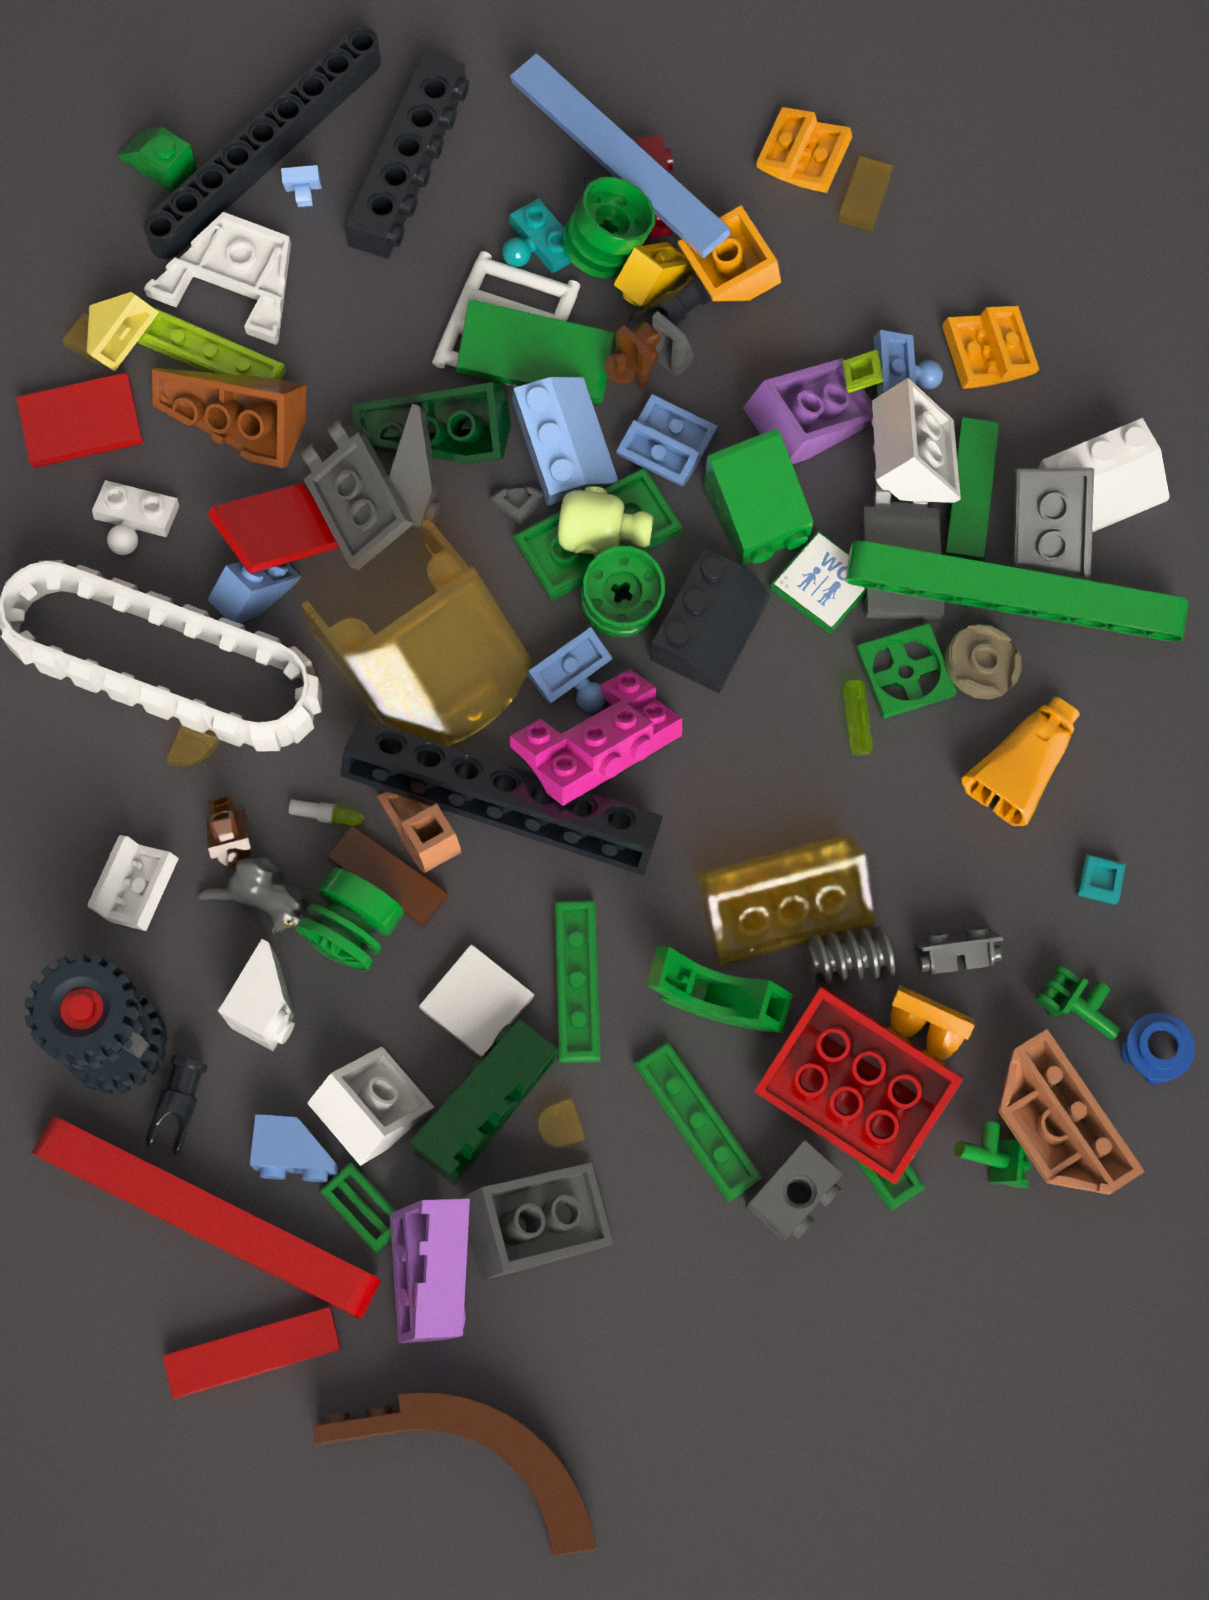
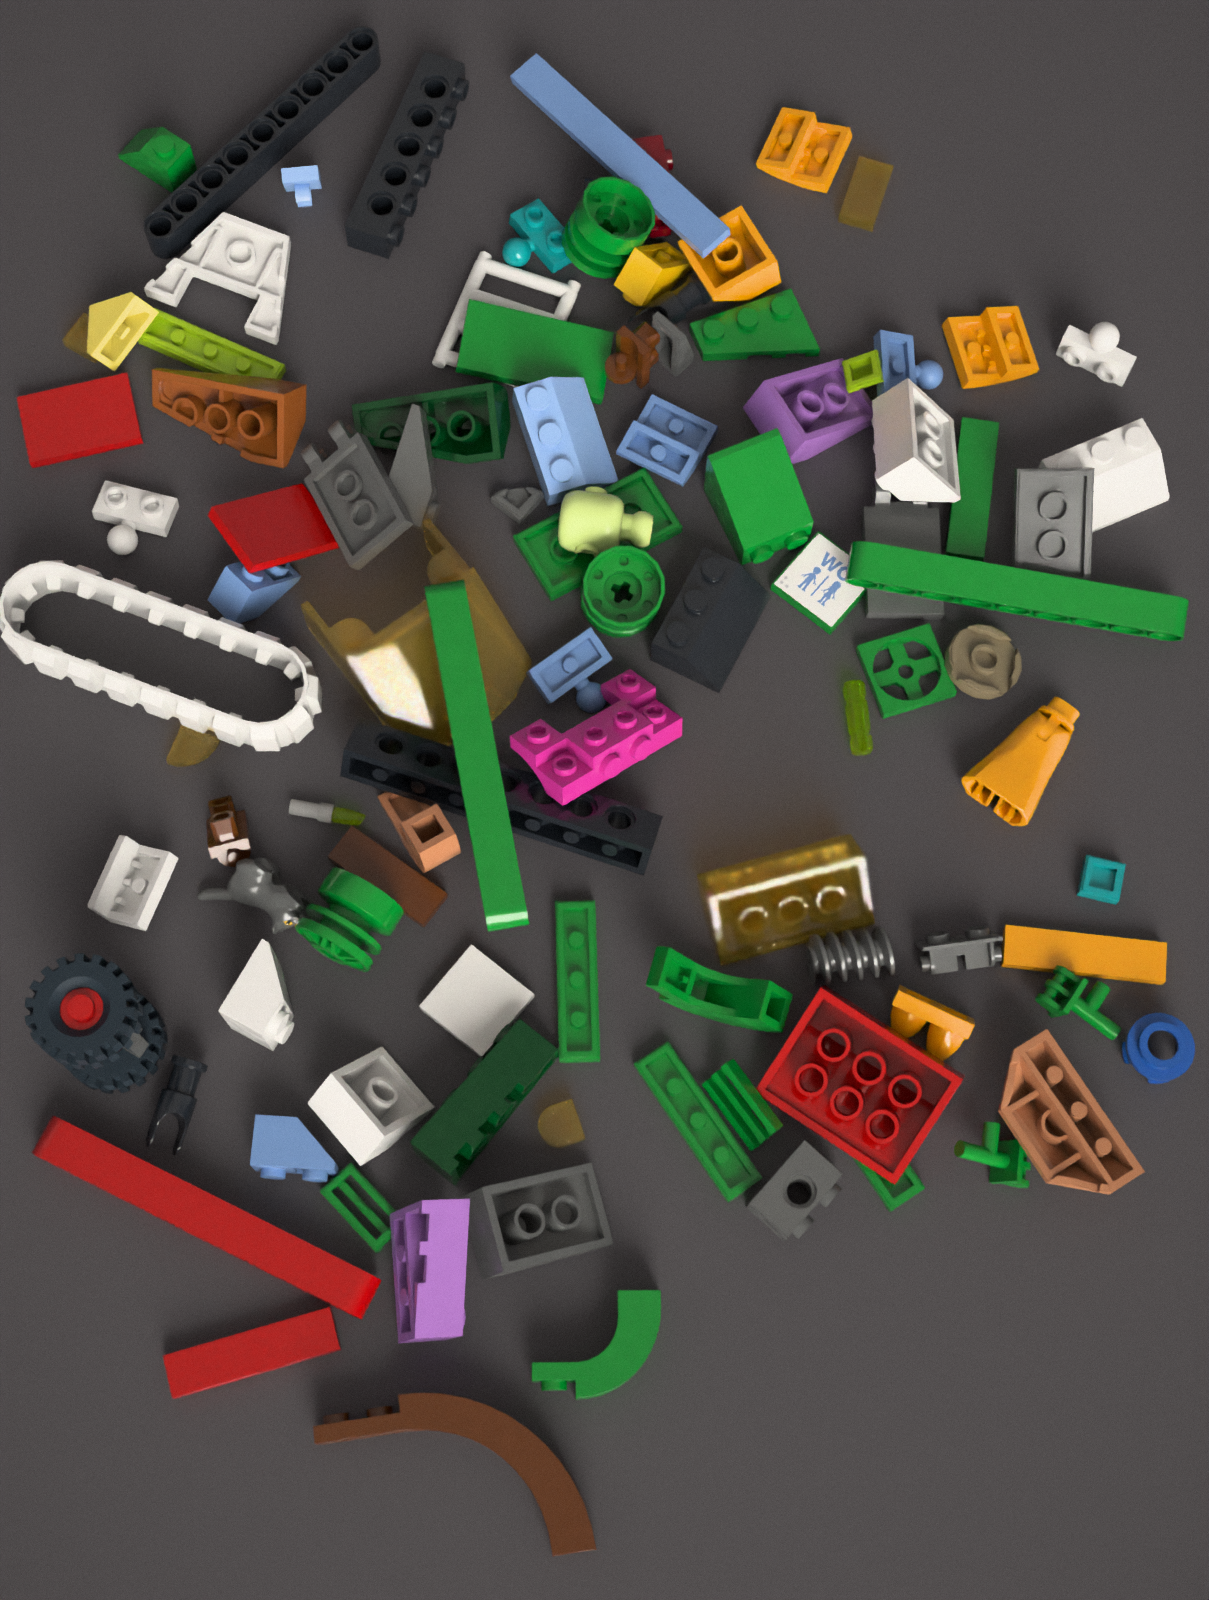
(476, 756): none -> green beam
(634, 1338): none -> green arch
(738, 1108): none -> green tile
(757, 328): none -> green wing
(1084, 954): none -> light orange tile
(1097, 352): none -> white plate

